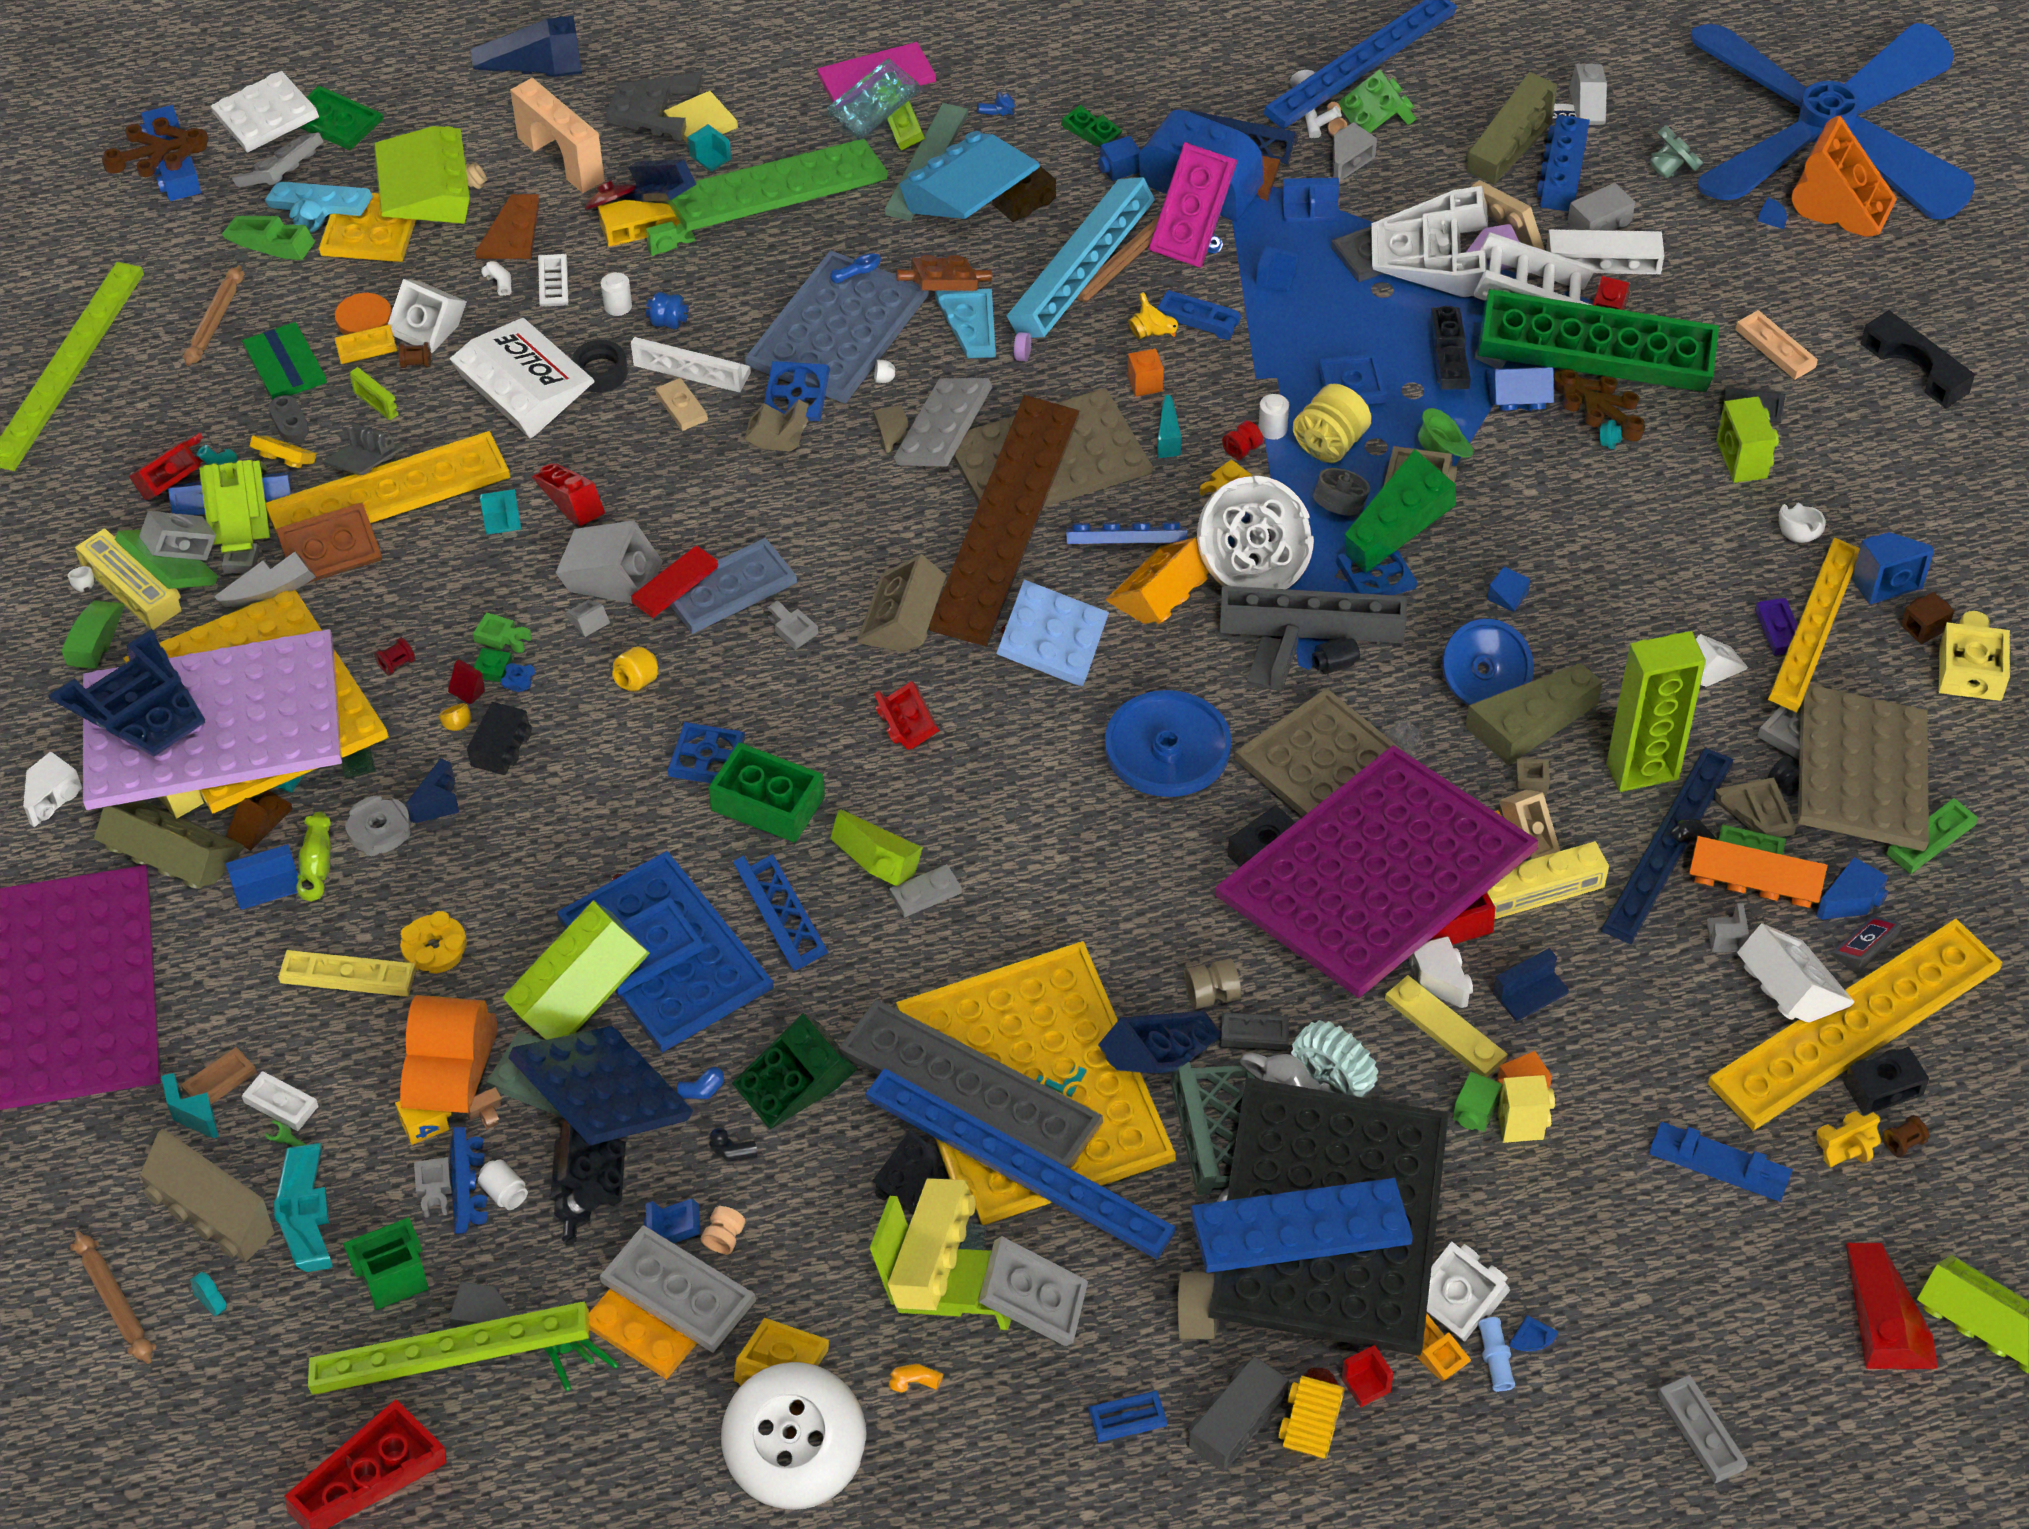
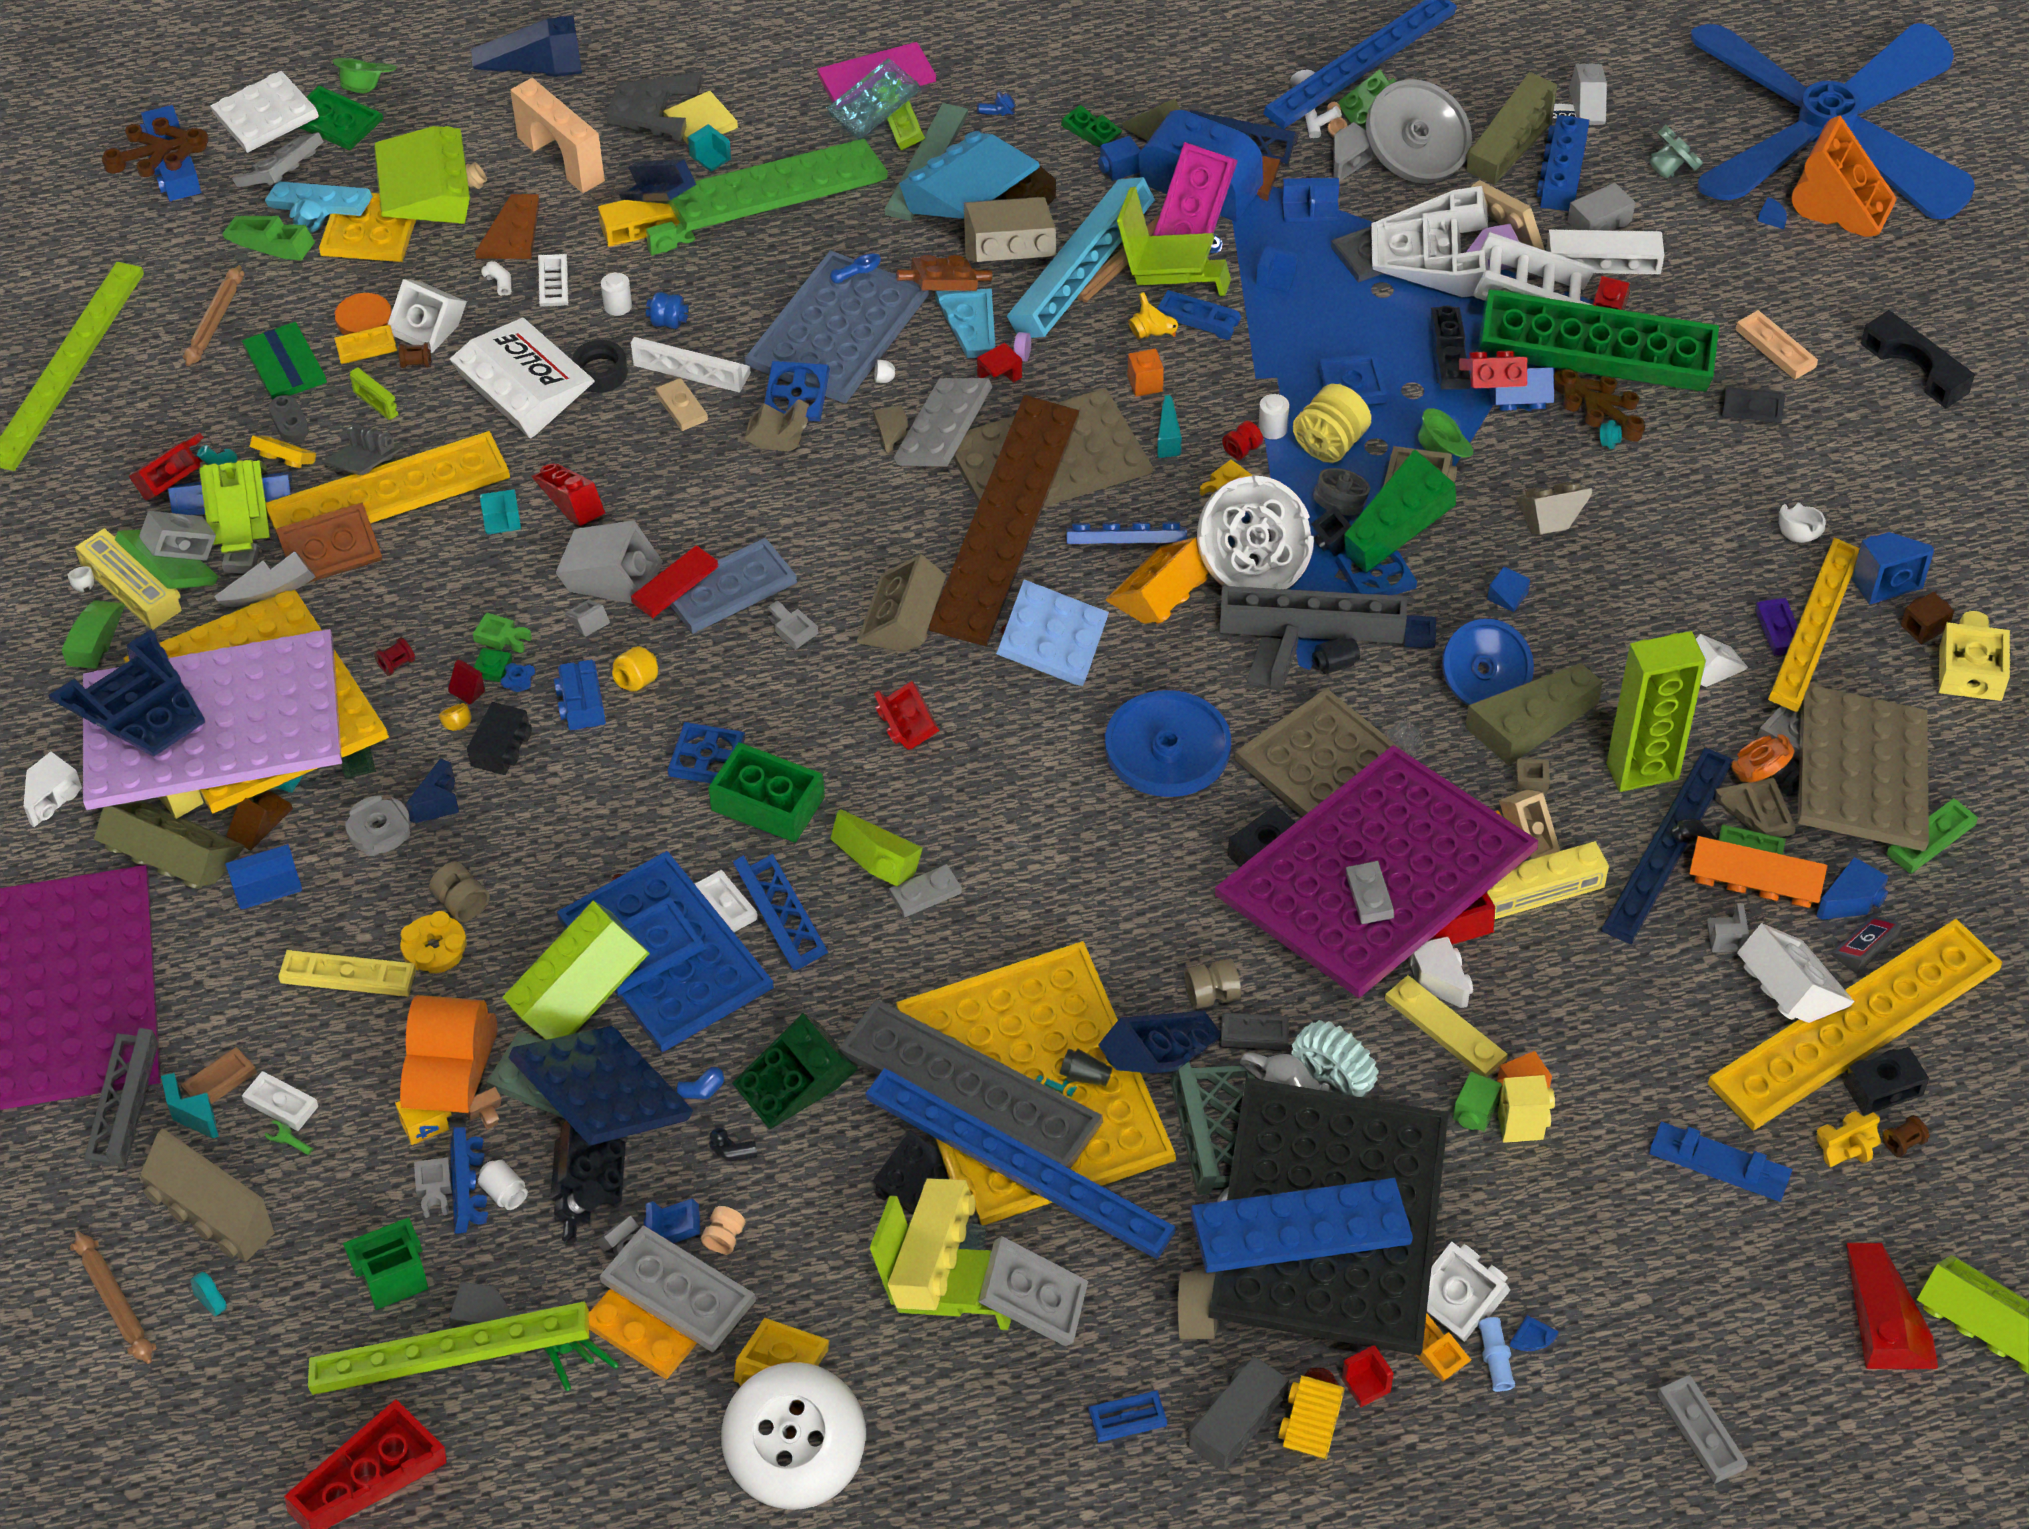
(129, 1101): none -> dark grey fence
(302, 1207): teal plate -> none
(314, 856): lime animal -> none
(360, 75): none -> bright green piece
(459, 891): none -> dark tan wheel
(581, 695): none -> blue brick
(608, 192): dark red dish -> none
(618, 1235): none -> light grey tile
(727, 900): none -> white plate
(914, 1373): light orange arm -> none
(1000, 361): none -> red panel
(1008, 229): none -> dark tan slope
(1084, 1068): none -> pearl dark grey cone
(1147, 122): none -> olive slope
(1167, 257): none -> lime piece
(1331, 530): none -> black brick
(1369, 892): none -> light grey plate
(1418, 131): none -> light grey dish
(1420, 631): none -> dark blue plate
(1497, 371): none -> bracket
(1529, 985): dark blue panel -> none
(1553, 509): none -> slope
(1746, 439): lime brick -> none
(1762, 758): none -> orange tile

